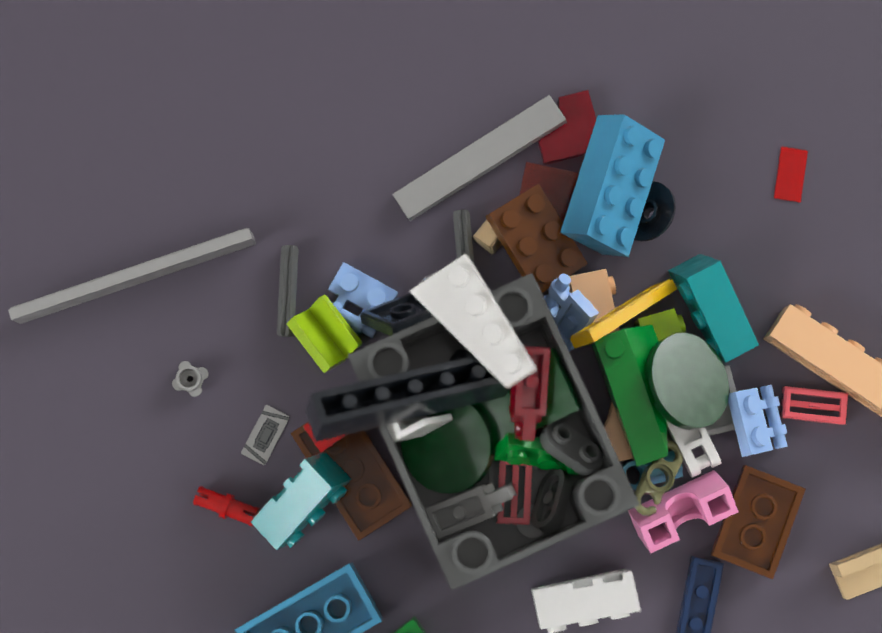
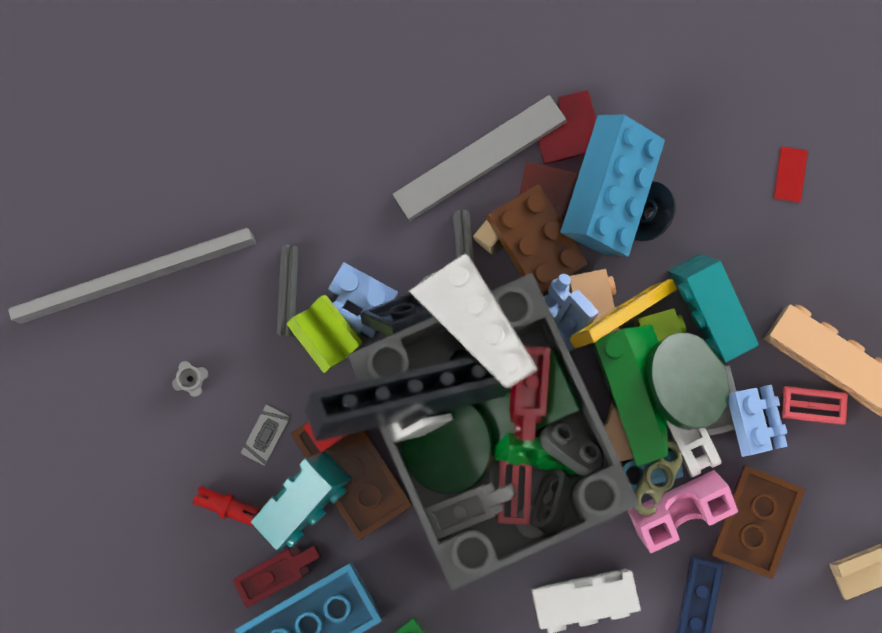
(274, 574): none -> dark red hinge

